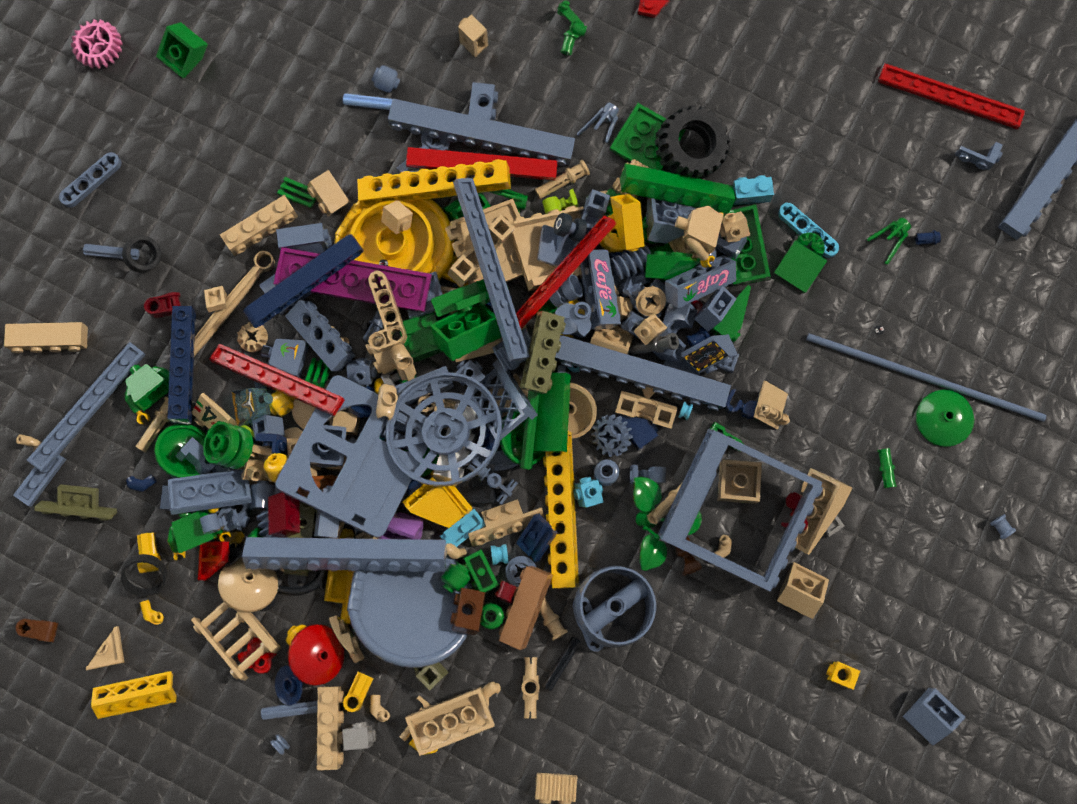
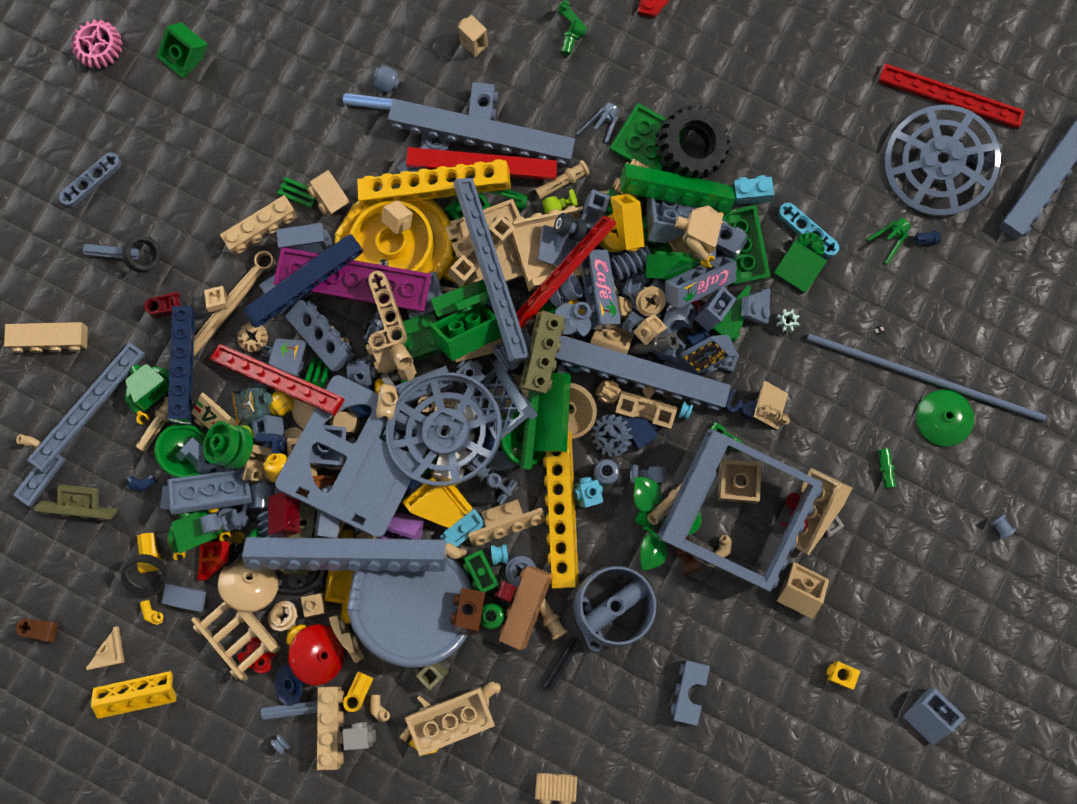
(184, 597): none -> sand blue slope
(279, 610): none -> tan gear
(314, 605): none -> tan brick
(455, 577): green head -> none
(530, 698): tan pin -> none
(536, 537): dark blue plate -> none
(608, 391): none -> tan gear
(684, 709): none -> sand blue arch
(734, 227): tan brick -> none
(757, 306): none -> sand blue wing
(782, 323): none -> light aqua gear
(939, 171): none -> sand blue dish

